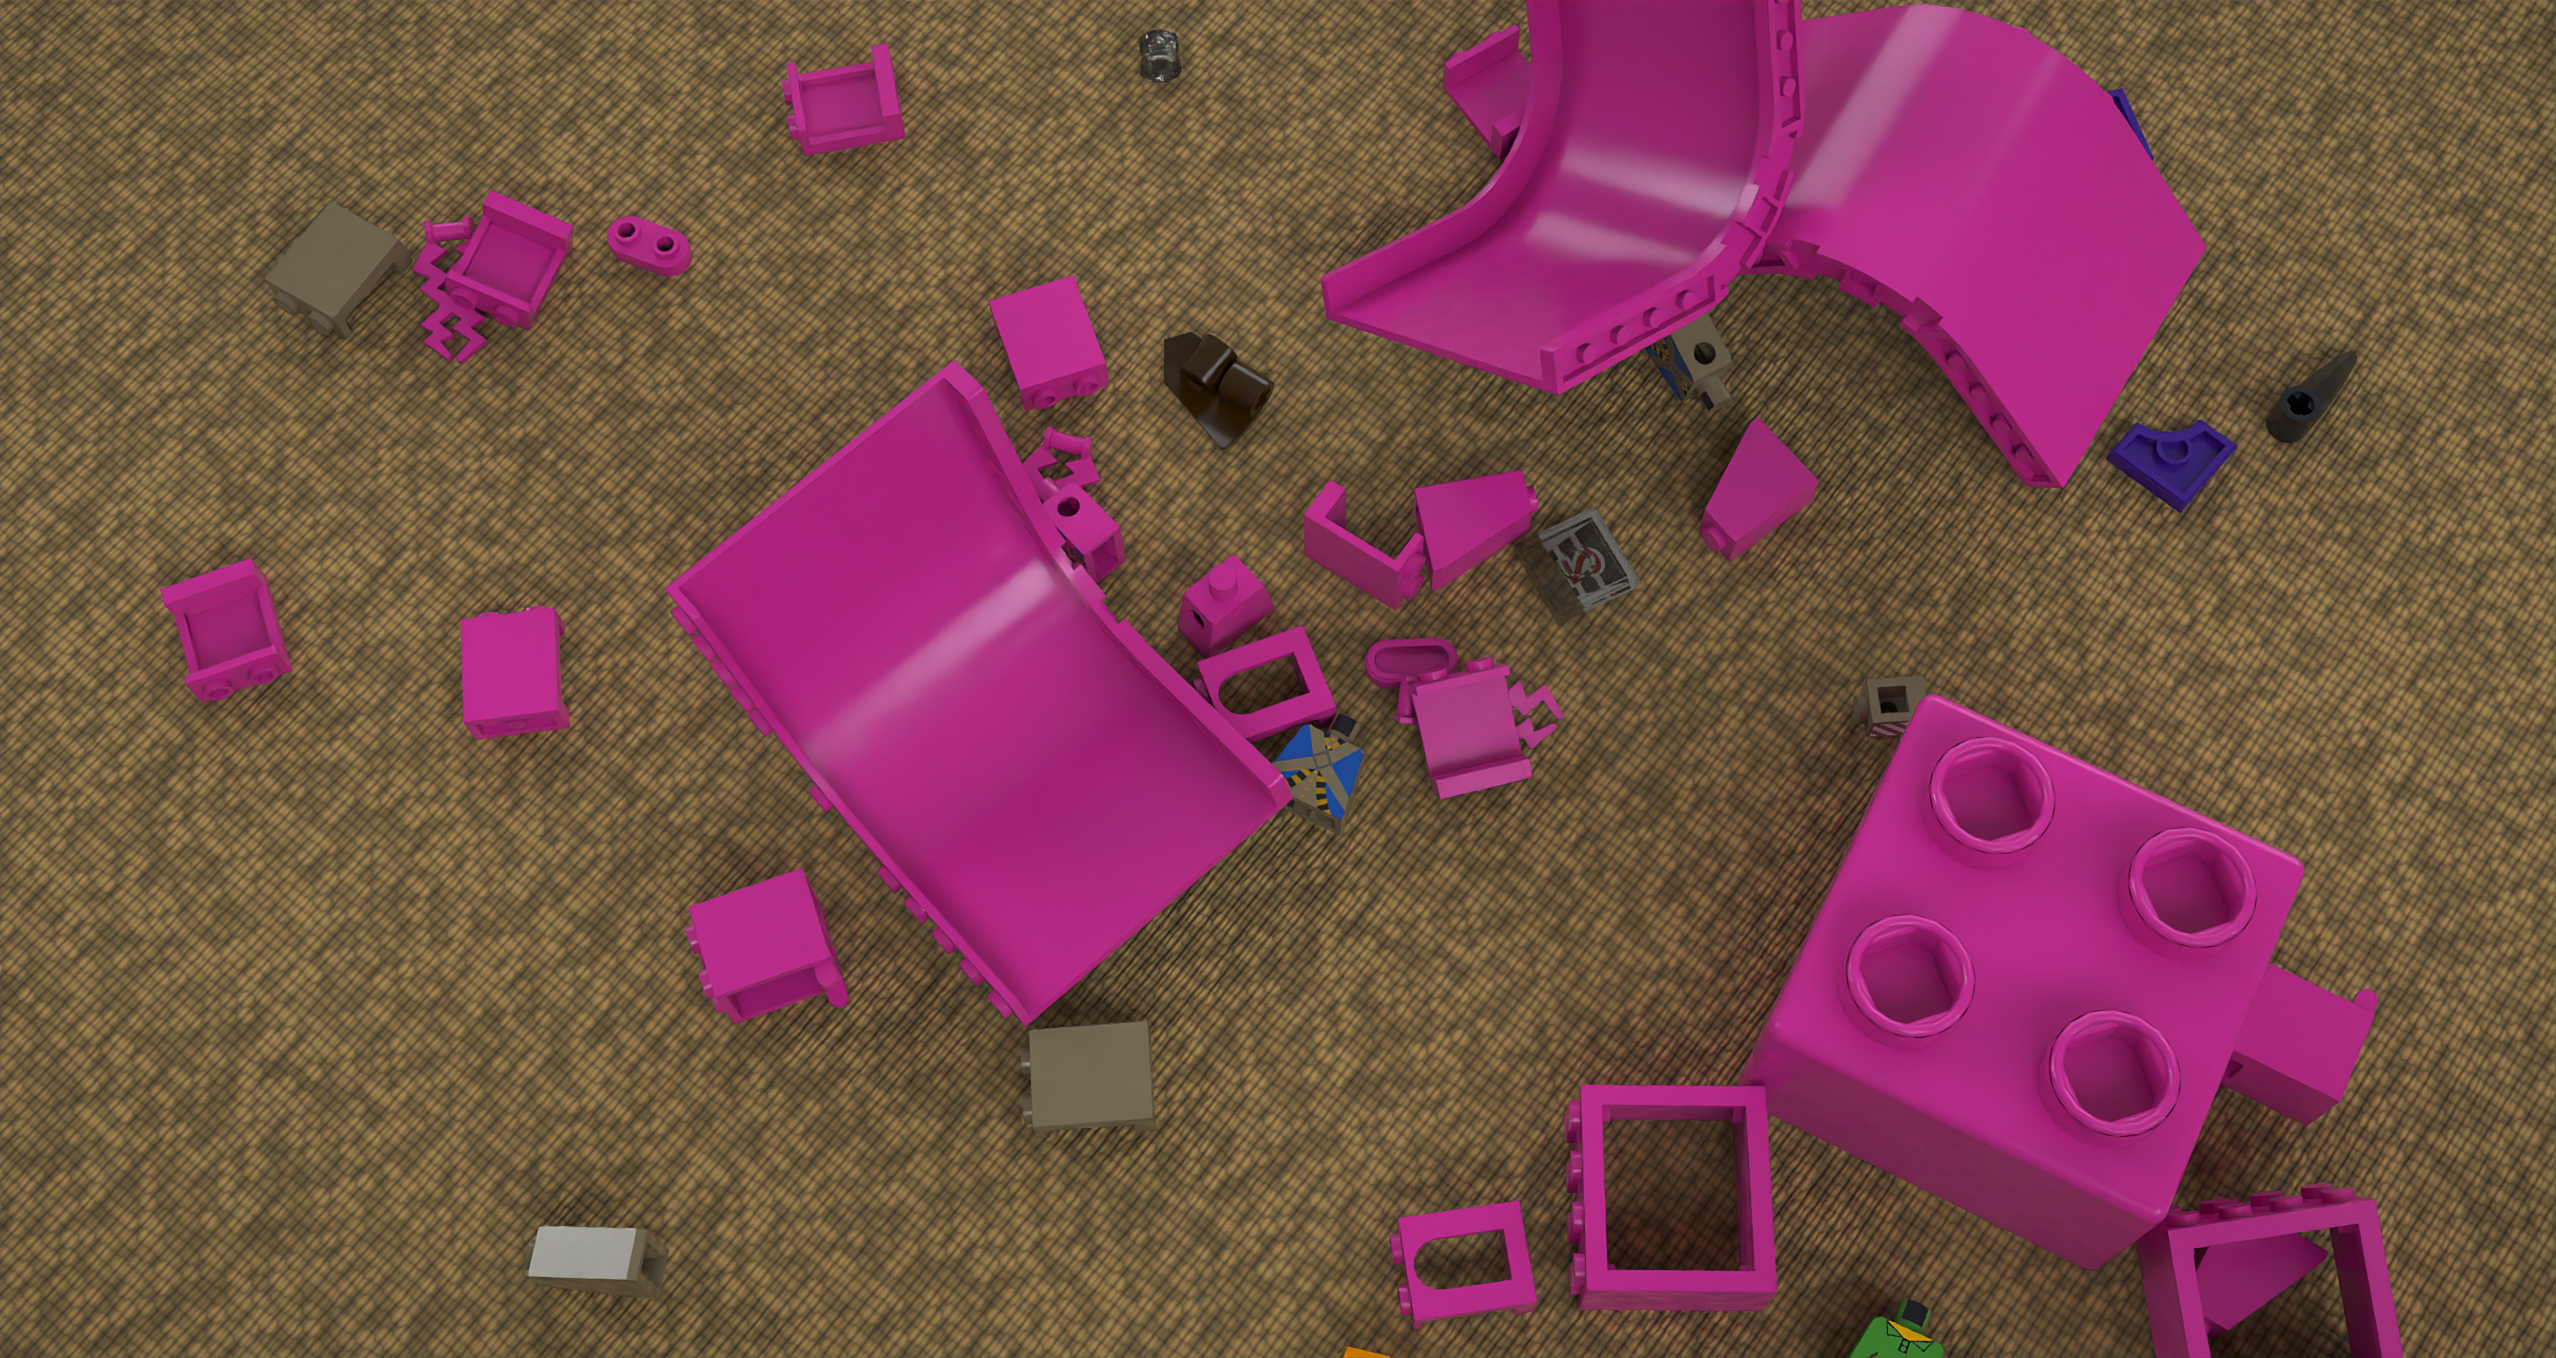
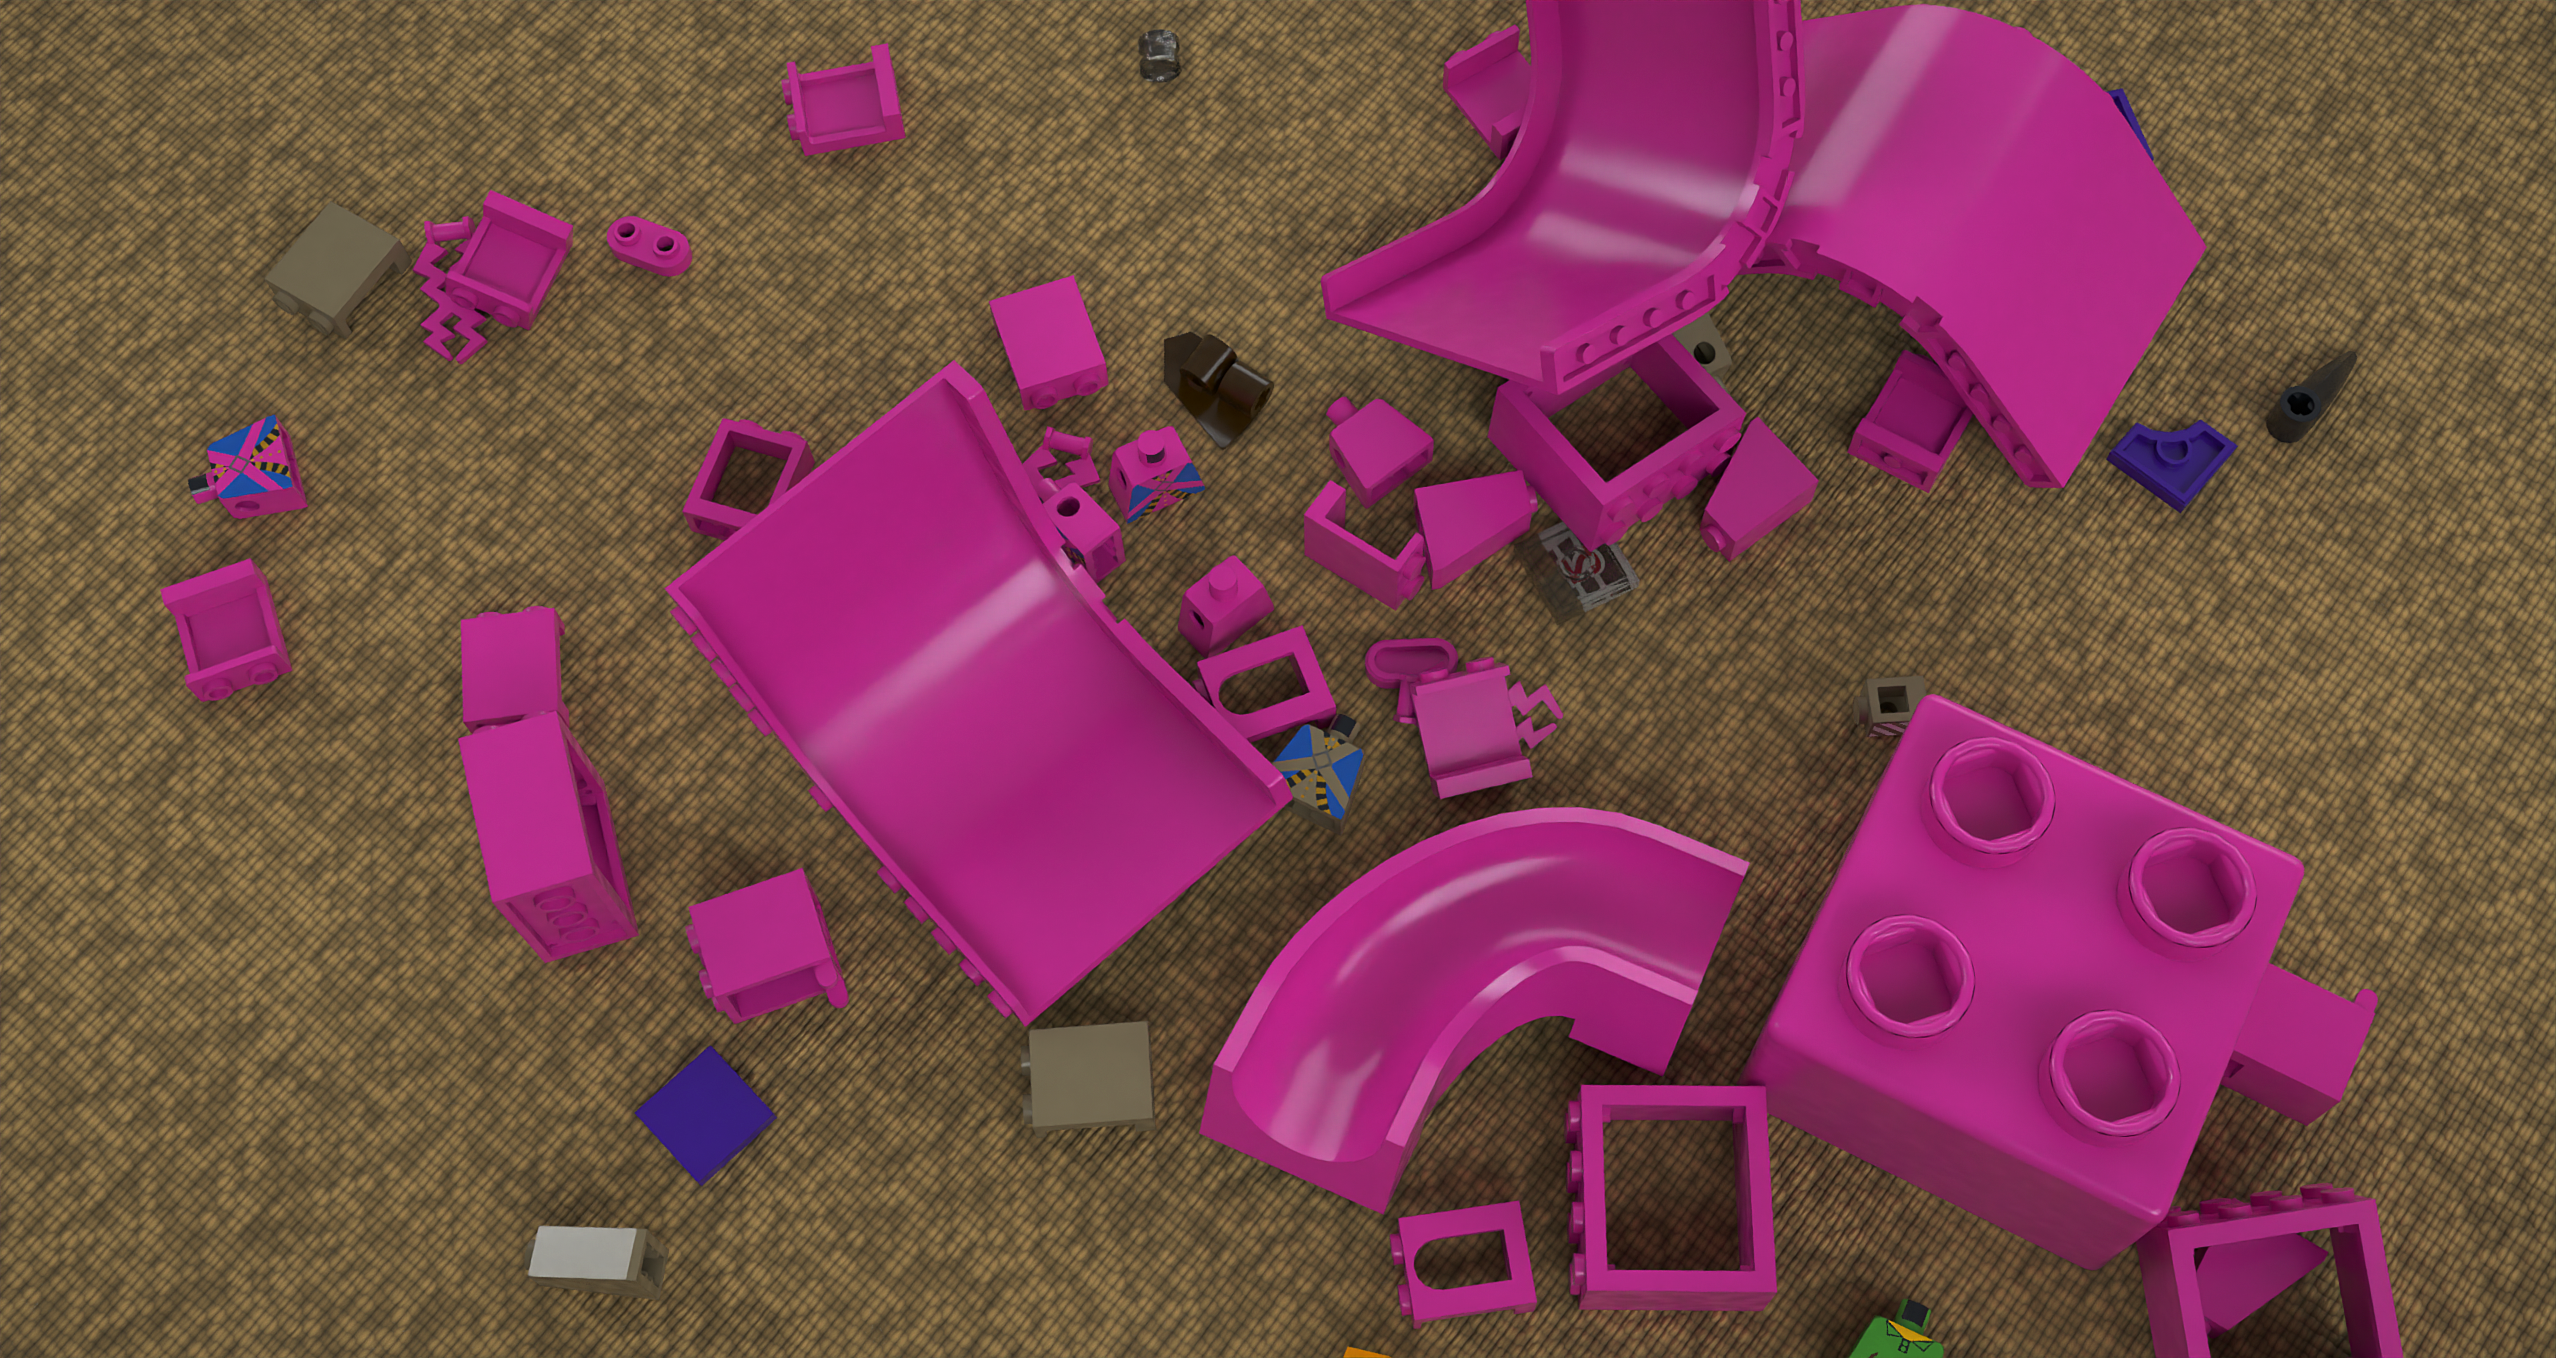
(252, 472): none -> dark pink torso
(547, 836): none -> dark pink window
(705, 1115): none -> dark purple tile
(723, 521): none -> dark pink window
(1152, 474): none -> dark pink torso
(1376, 447): none -> dark pink torso
(1443, 959): none -> dark pink piece
(1574, 490): none -> dark pink window
(1912, 423): none -> dark pink panel

